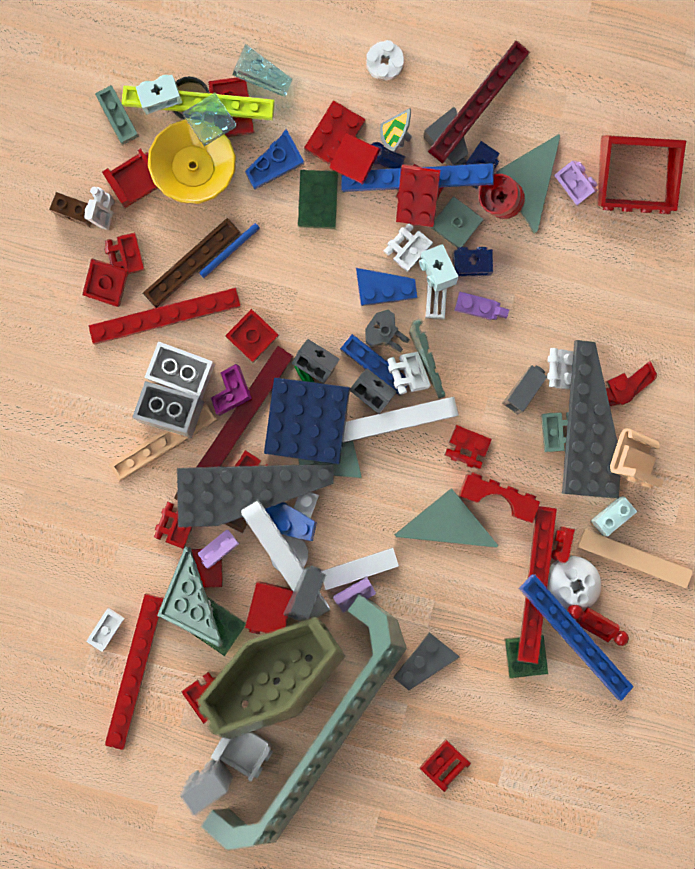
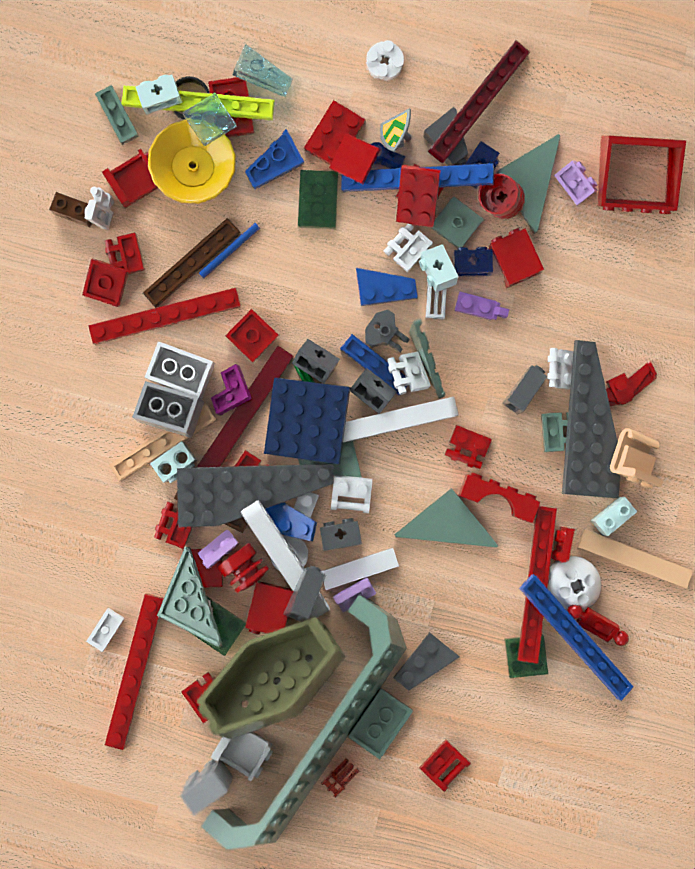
(171, 457): none -> light aqua brick
(243, 568): none -> red wheel
(331, 541): none -> dark grey brick
(339, 777): none -> clear red arm
(351, 487): none -> white plate
(380, 723): none -> sand green plate
(516, 257): none -> red panel

